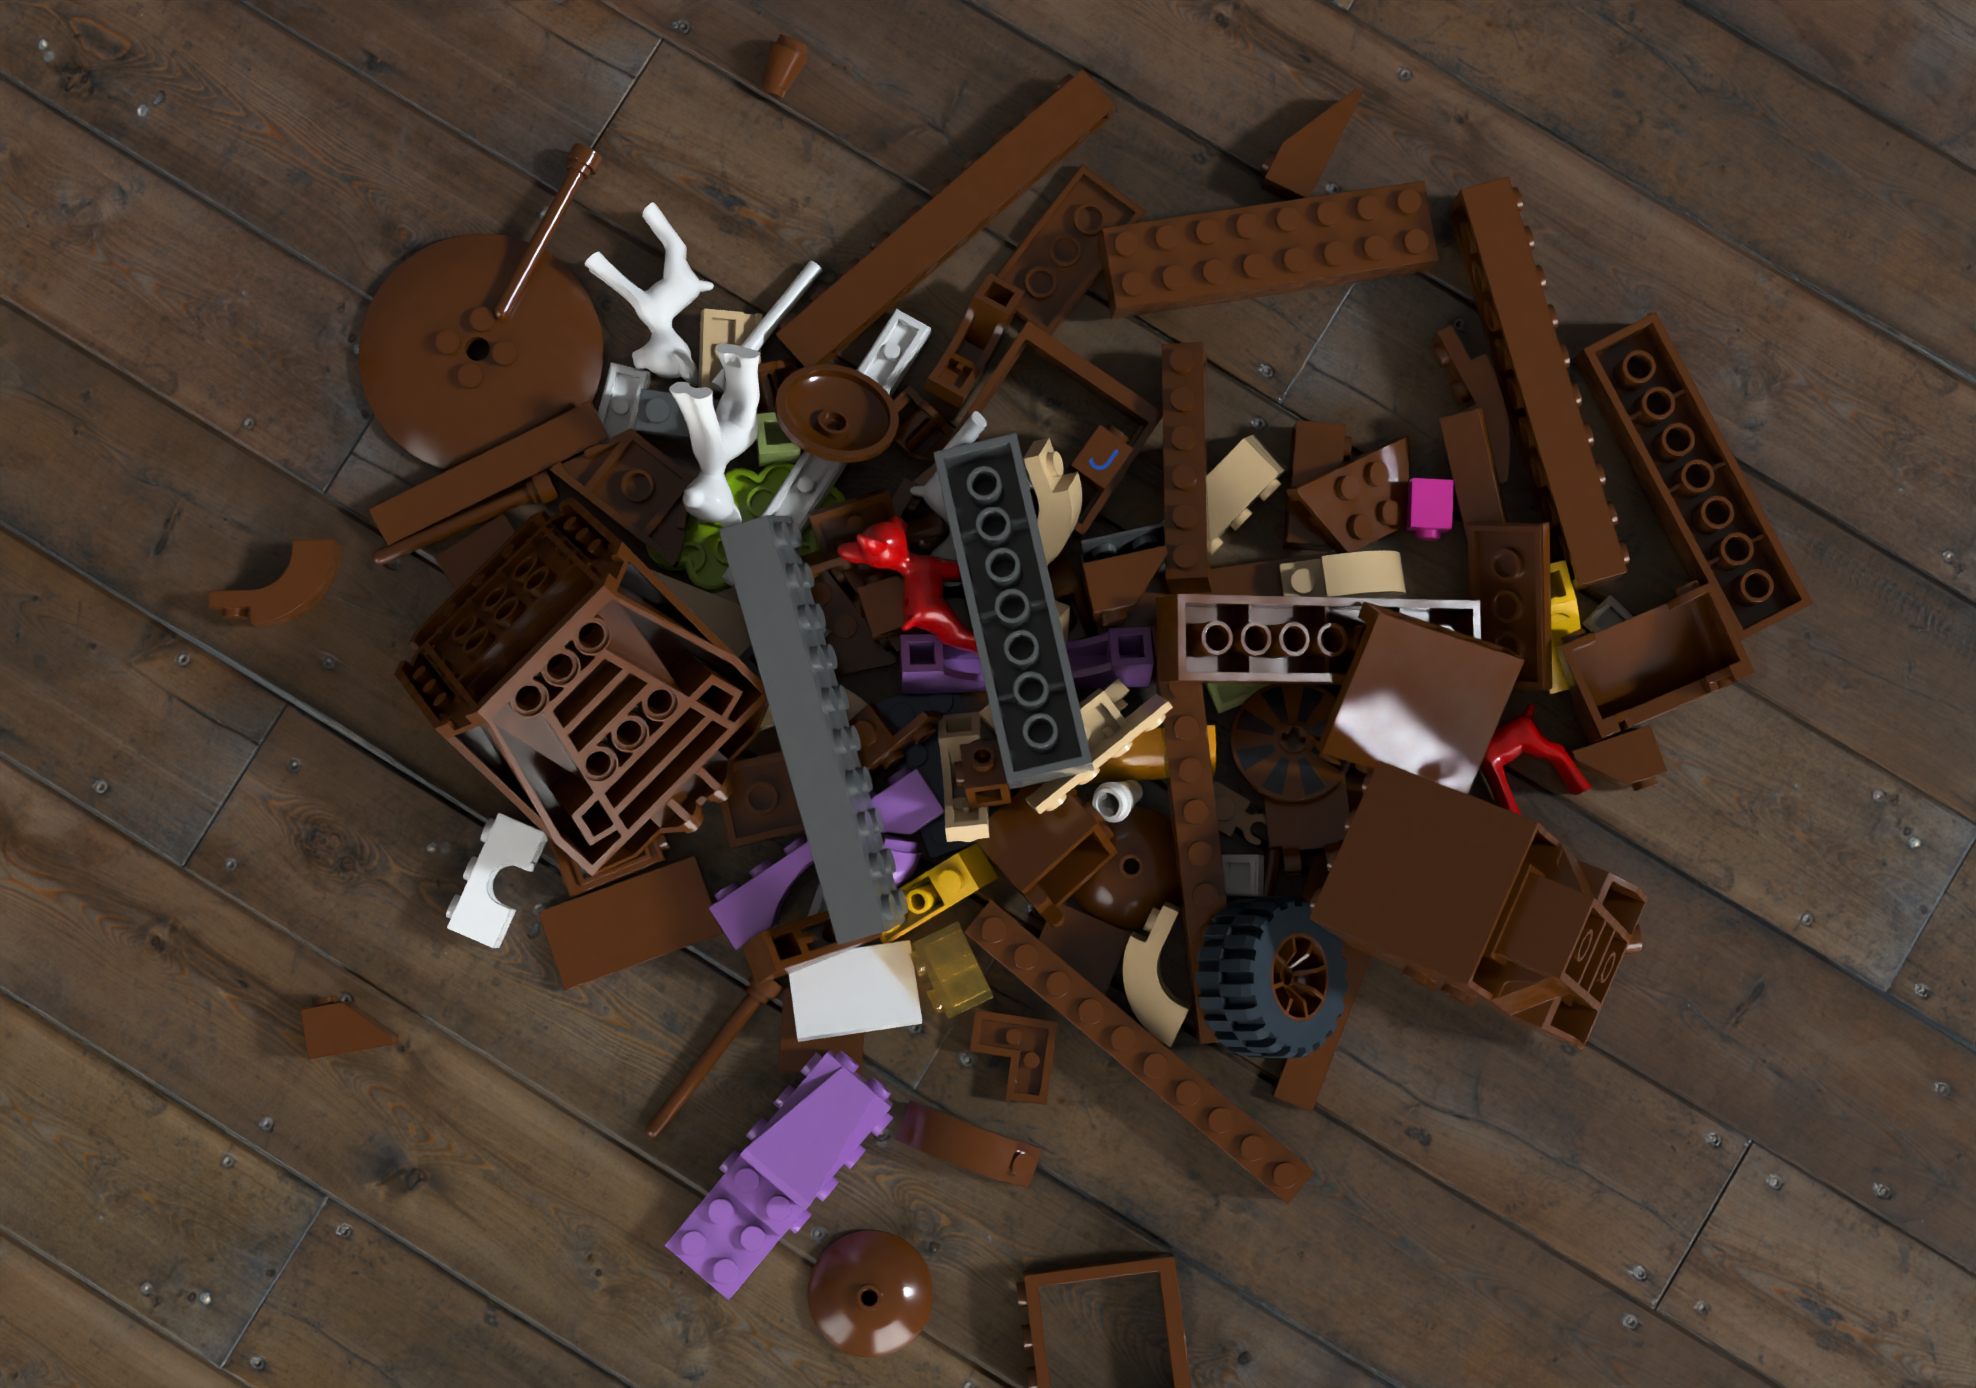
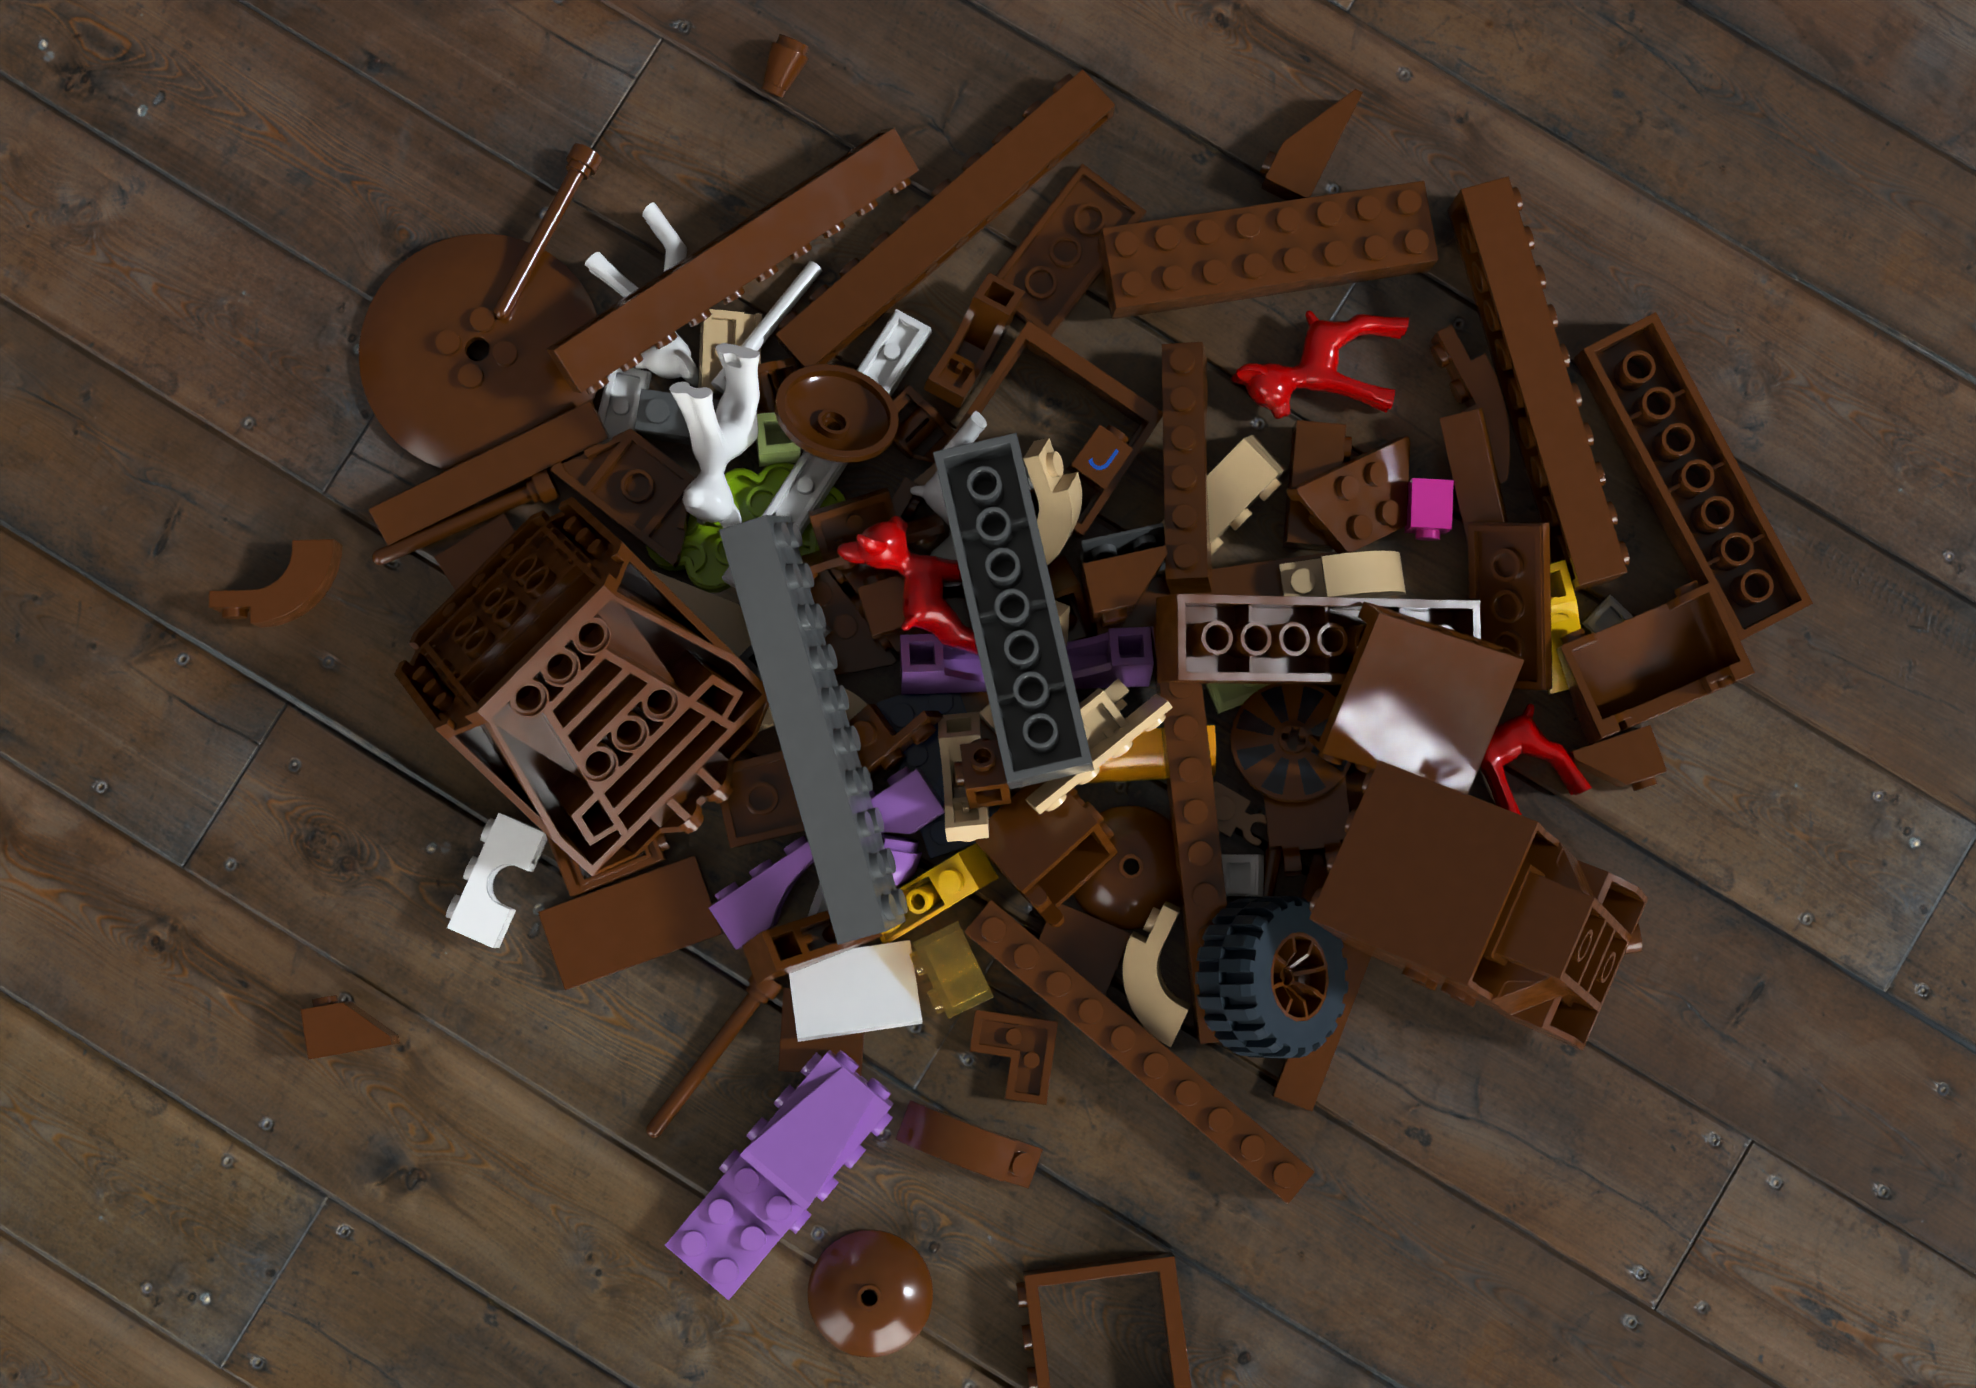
(733, 260): none -> reddish brown brick
(1116, 799): white cone -> none
(1273, 384): none -> red animal

